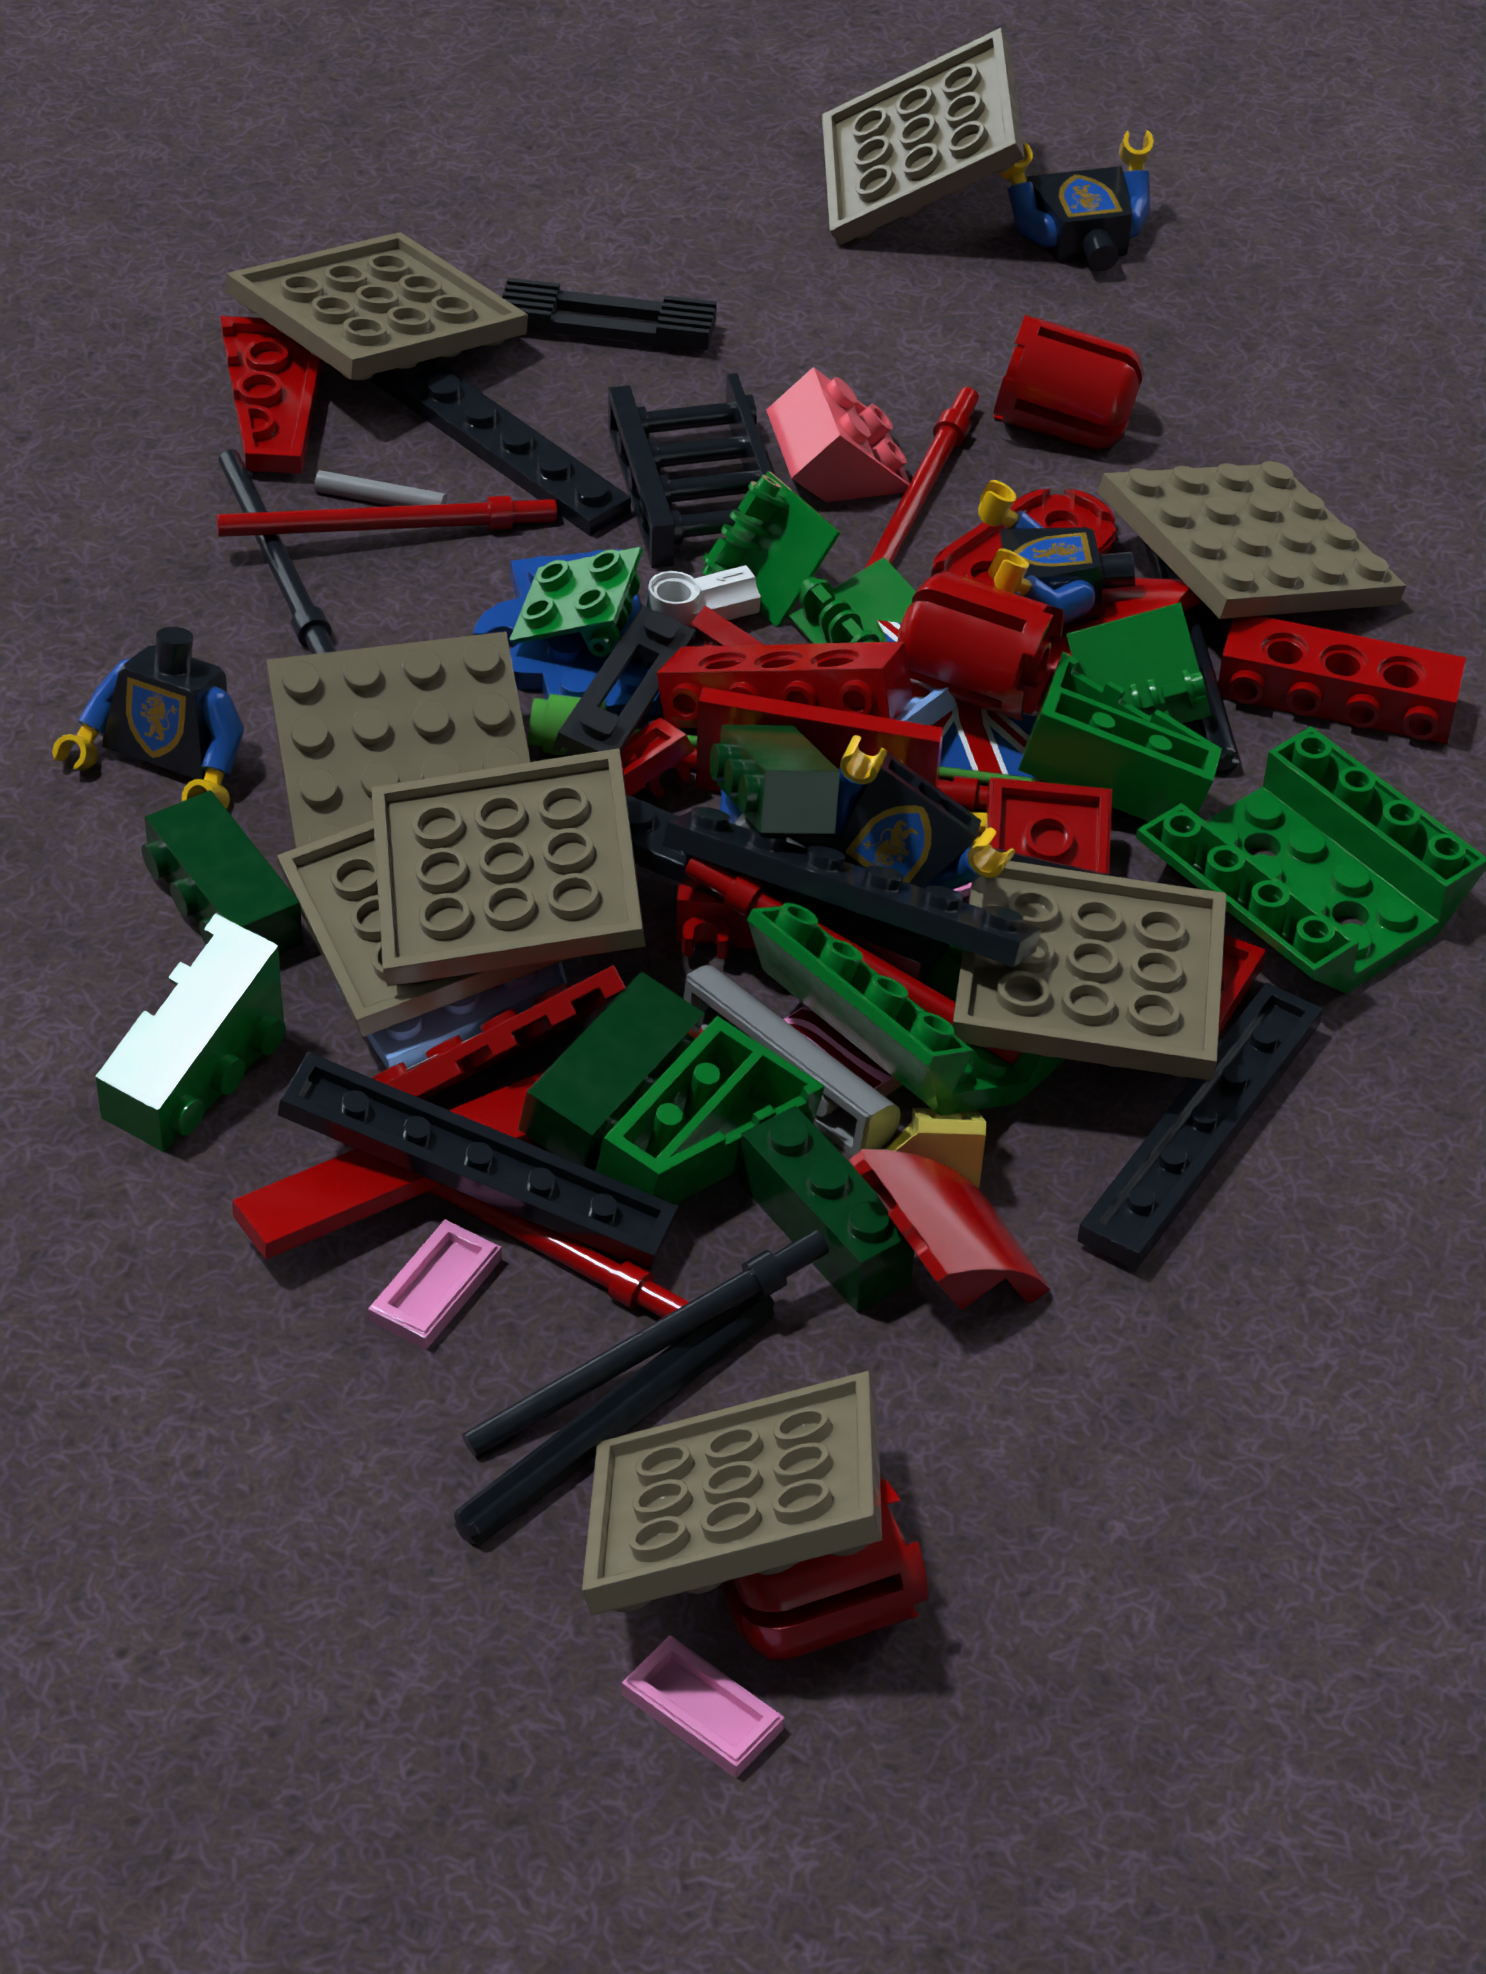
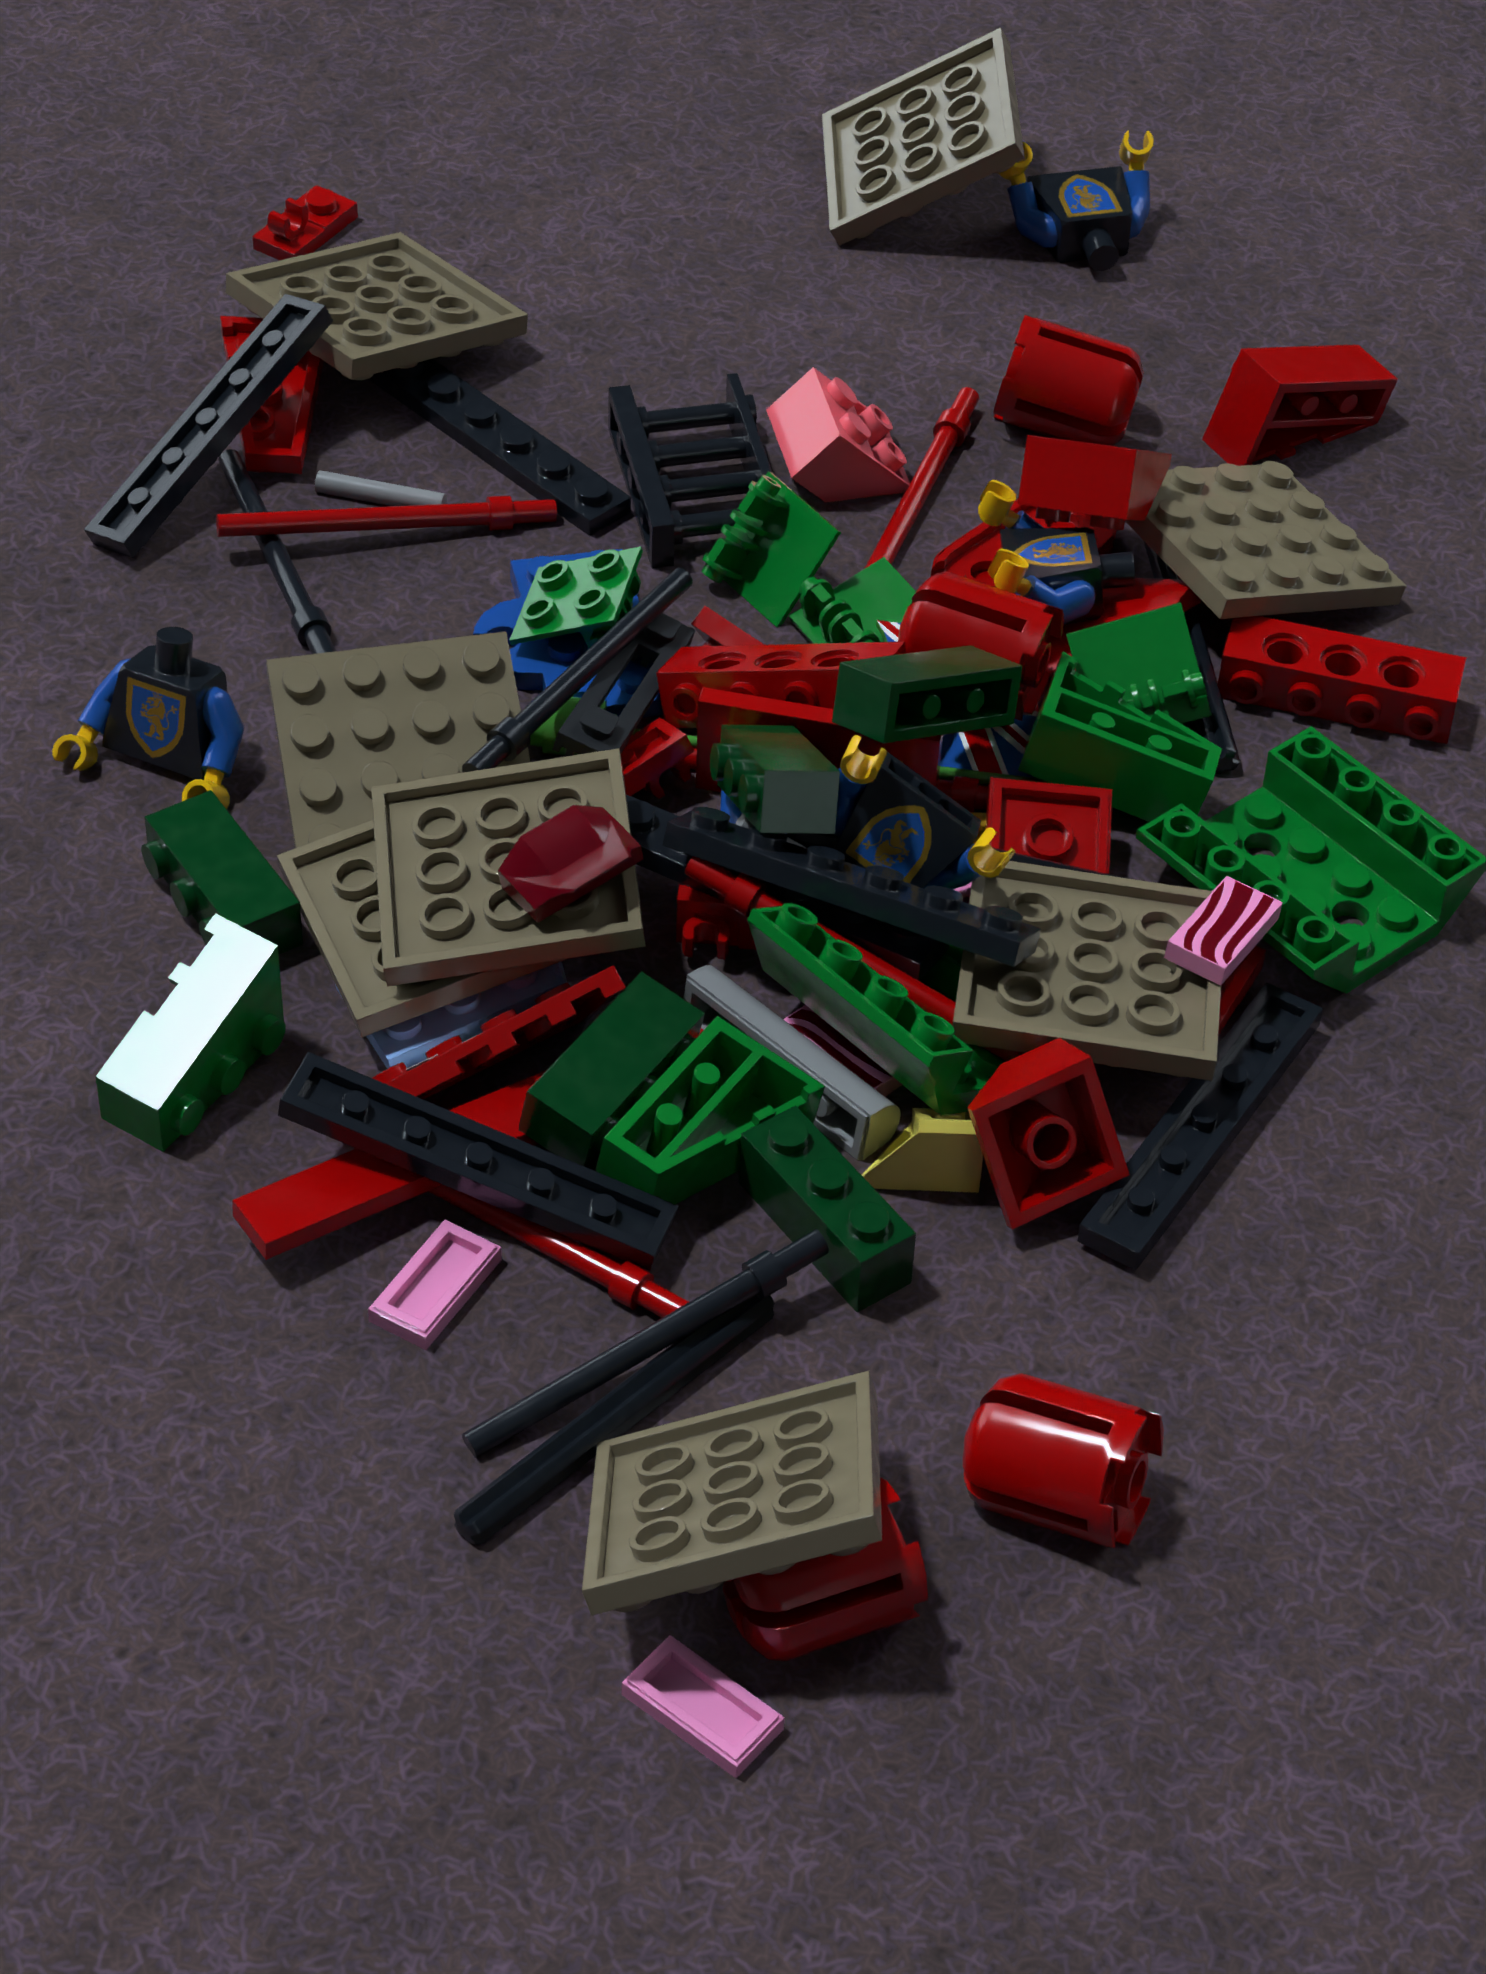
(208, 425): none -> black plate
(305, 224): none -> red plate
(513, 734): none -> black bar
(566, 859): none -> dark red slope
(679, 319): black container -> none
(682, 597): white piece -> none
(926, 693): none -> dark green brick
(949, 1225): red slope -> none
(1046, 1131): none -> red slope
(1061, 1458): none -> red cylinder
(1090, 479): none -> red slope
(1223, 930): none -> bright pink tile
(1294, 396): none -> red wedge

